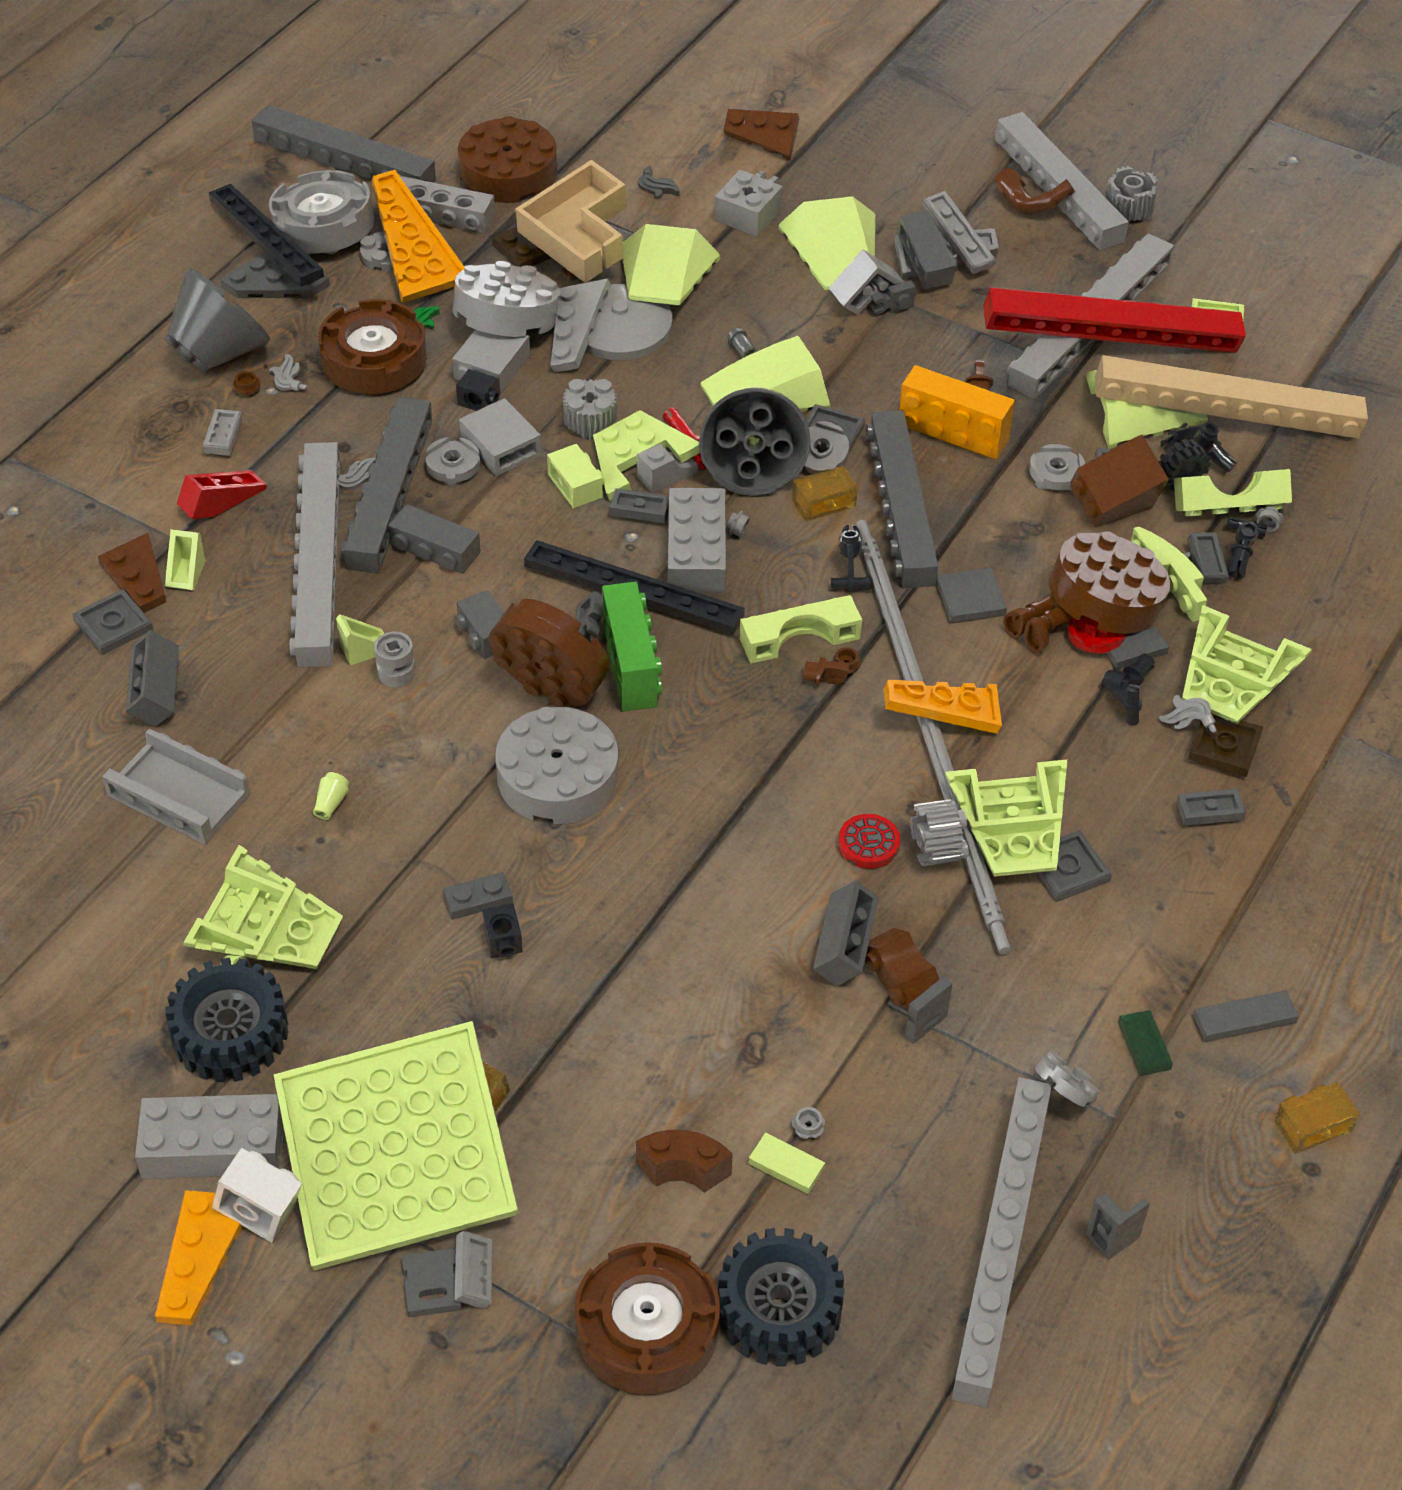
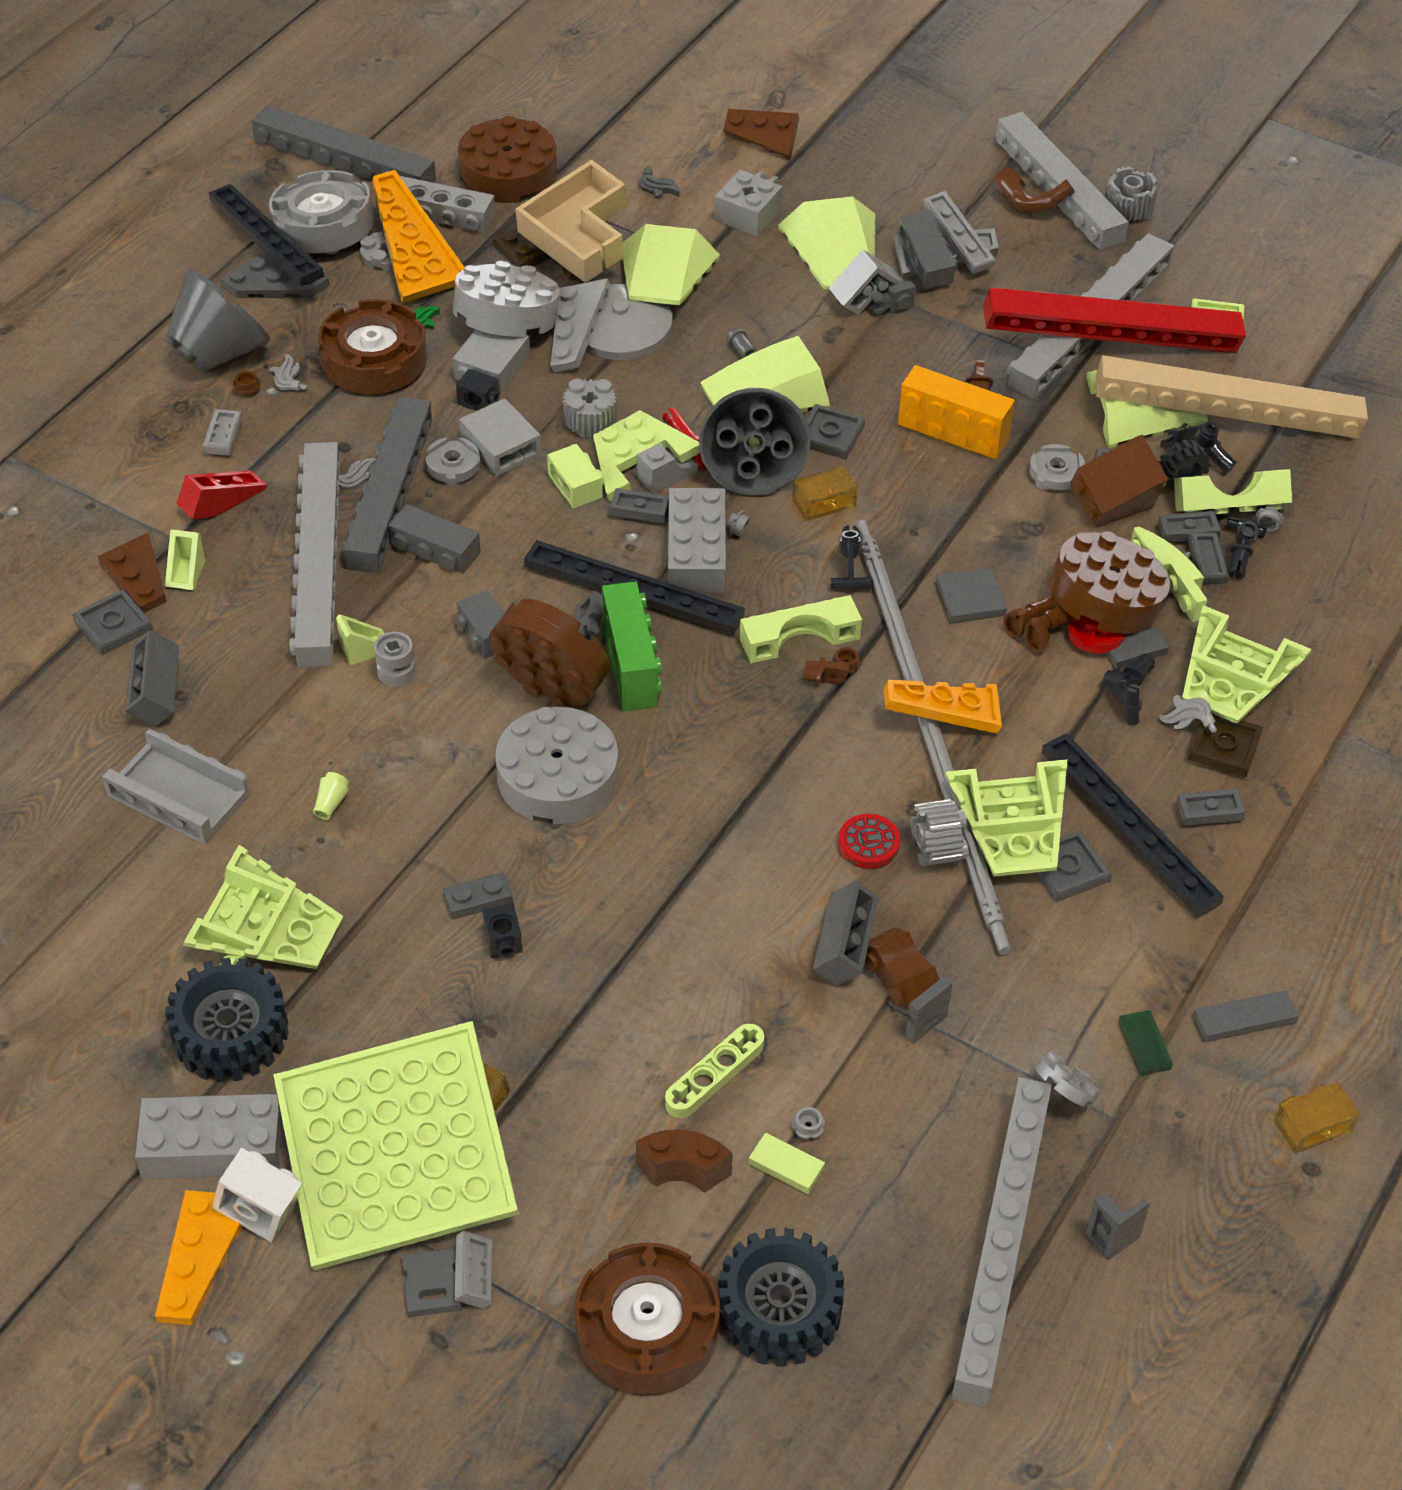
(712, 1068): none -> yellowish green beam
(837, 447): light grey plate -> none
(903, 500): dark grey brick -> none
(1134, 826): none -> black plate
(1179, 526): none -> dark grey plate

